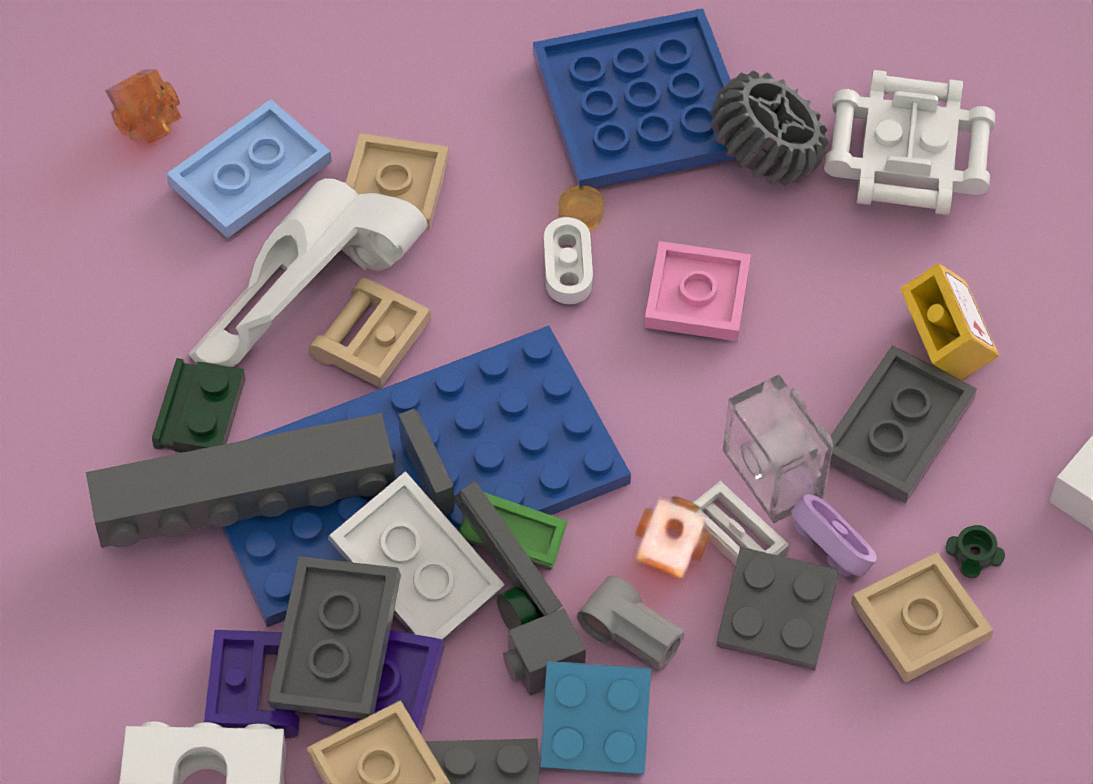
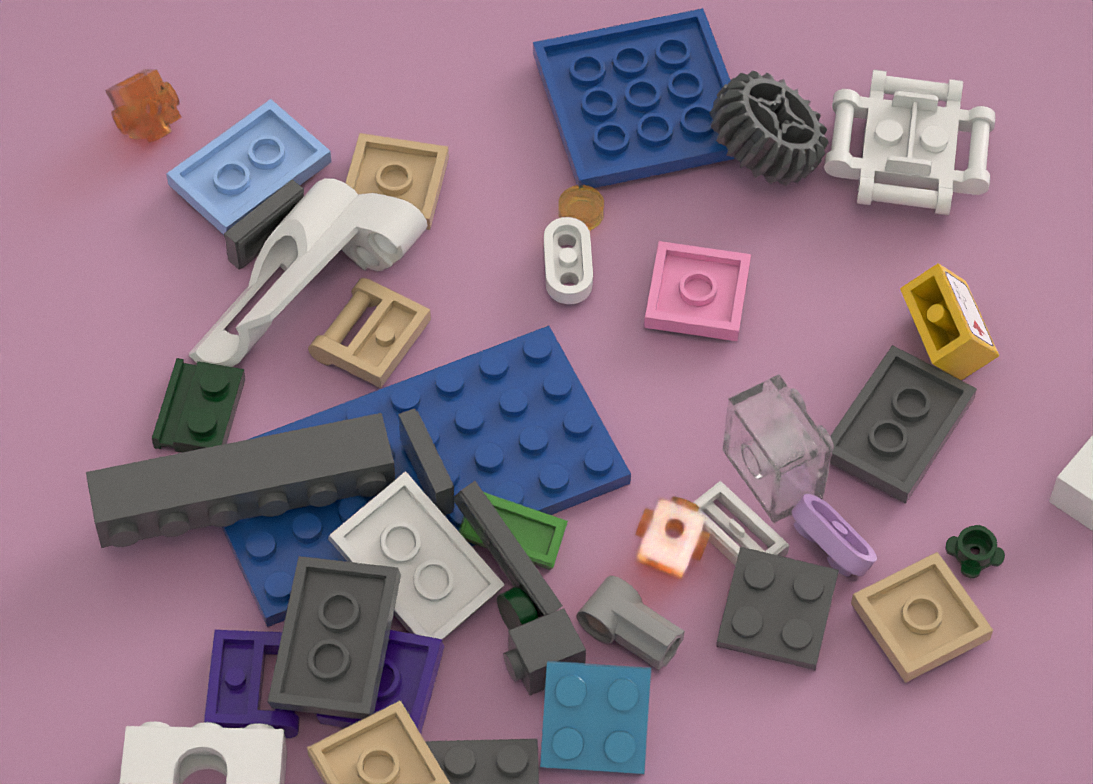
(249, 234): none -> dark grey tile

